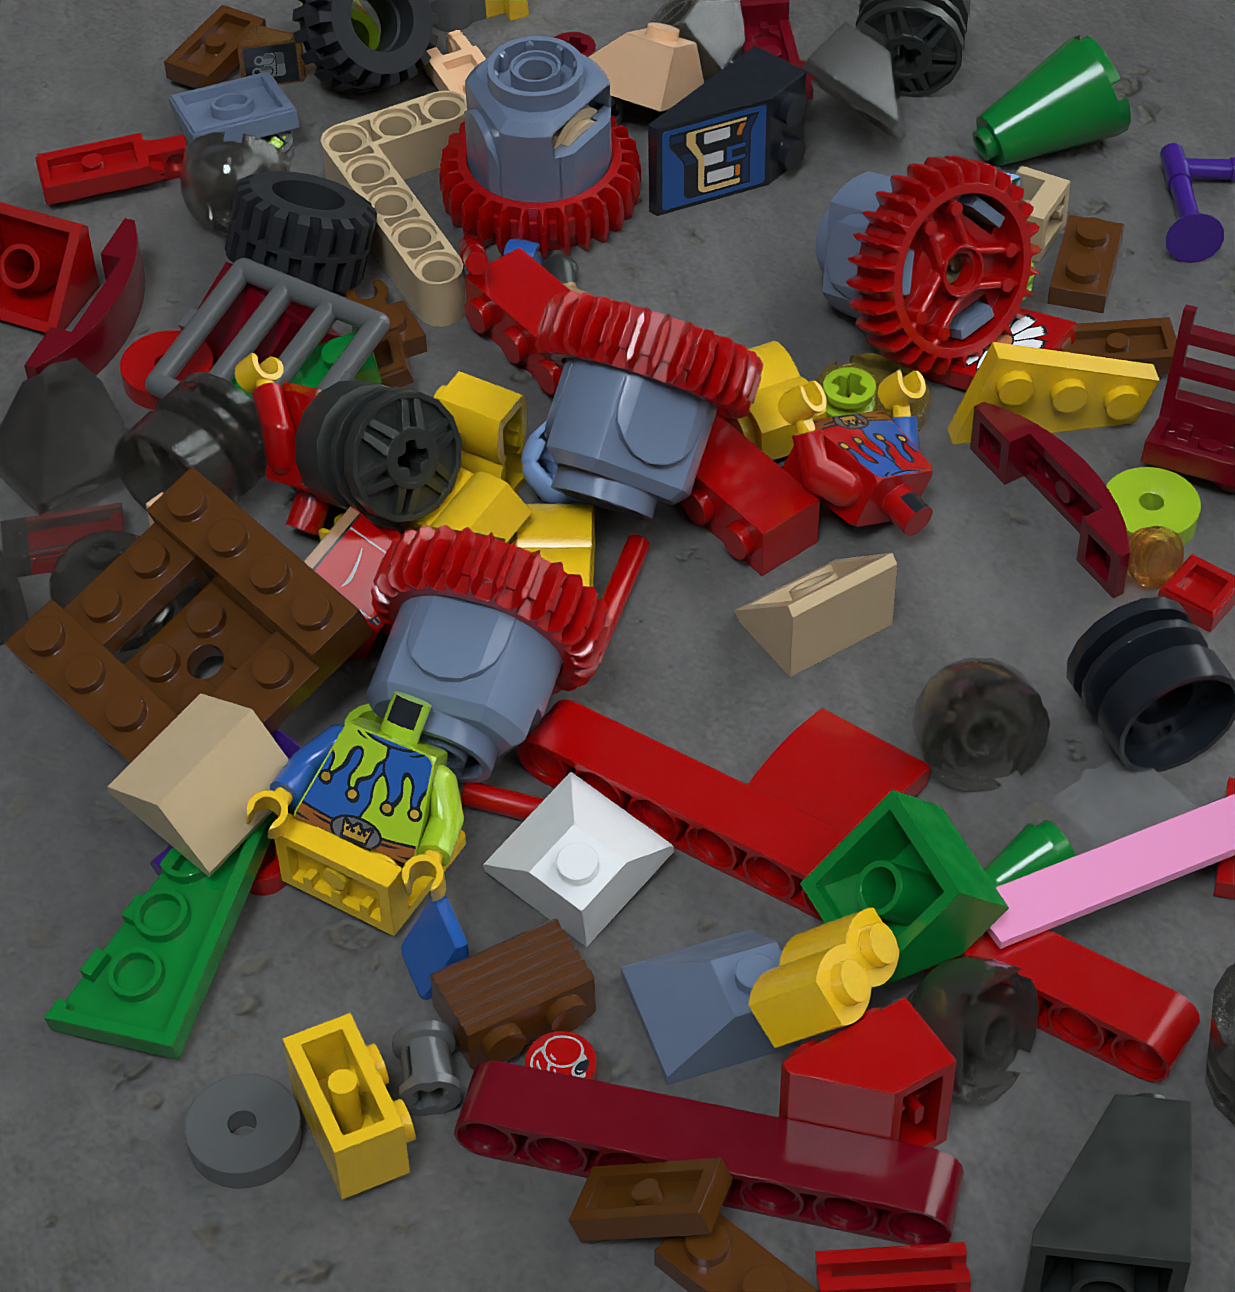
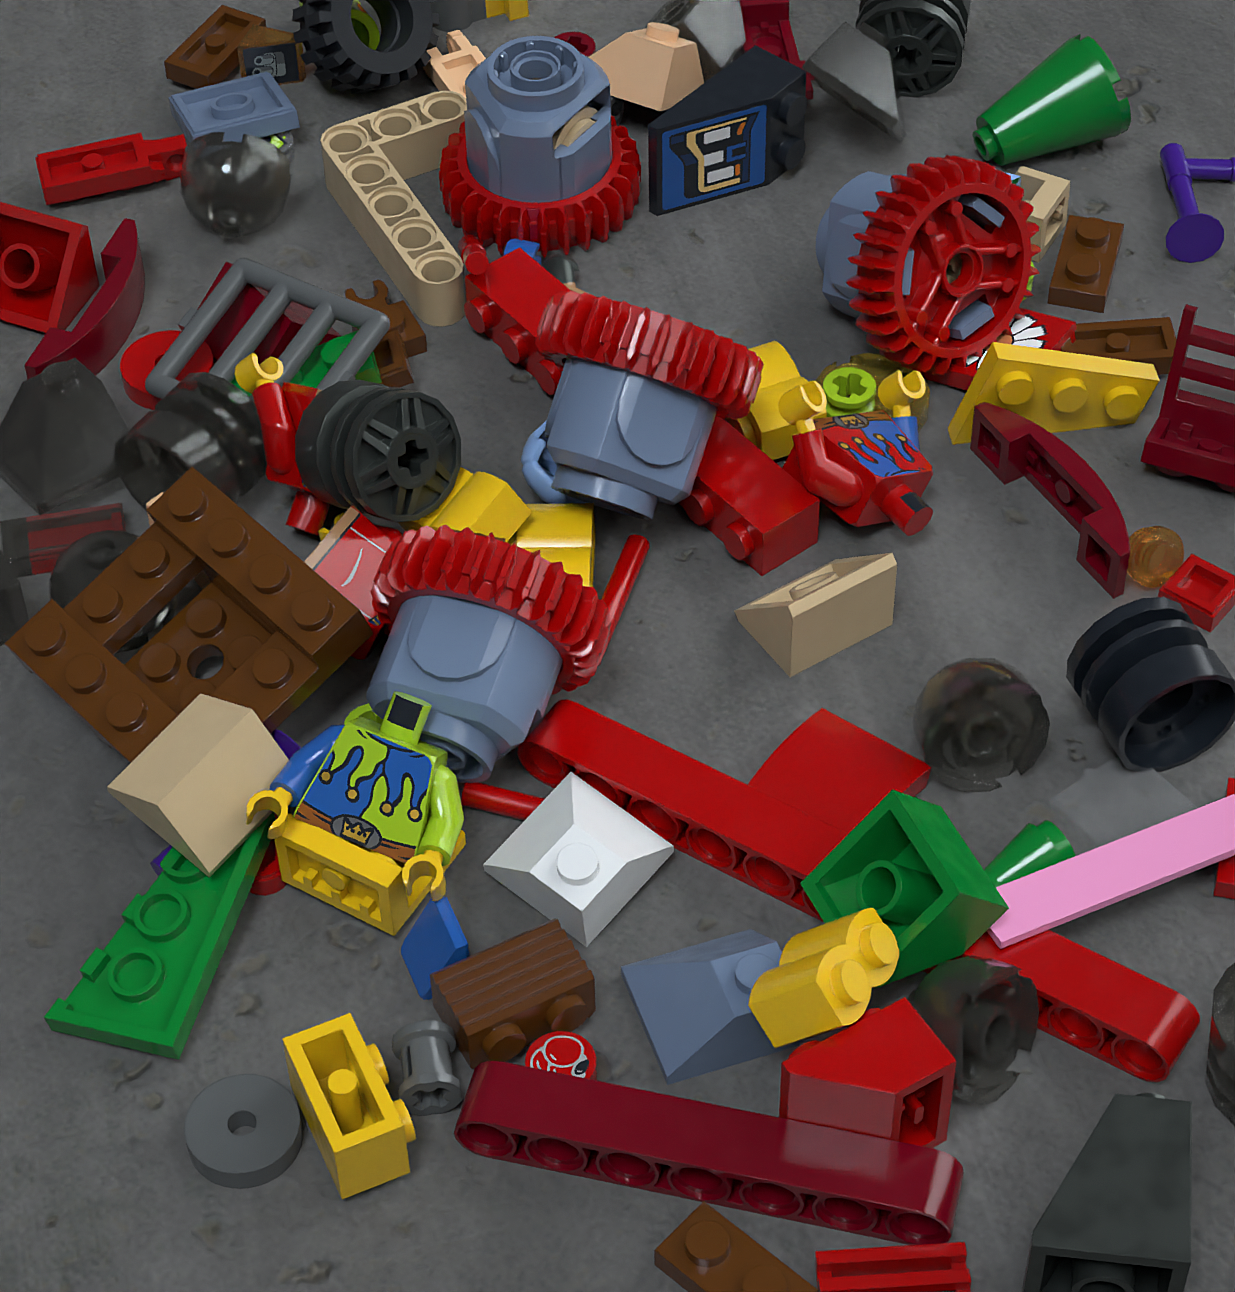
(302, 228): black tyre -> none
(490, 426): yellow brick -> none
(651, 1200): reddish brown plate -> none
(1156, 499): lime piece -> none

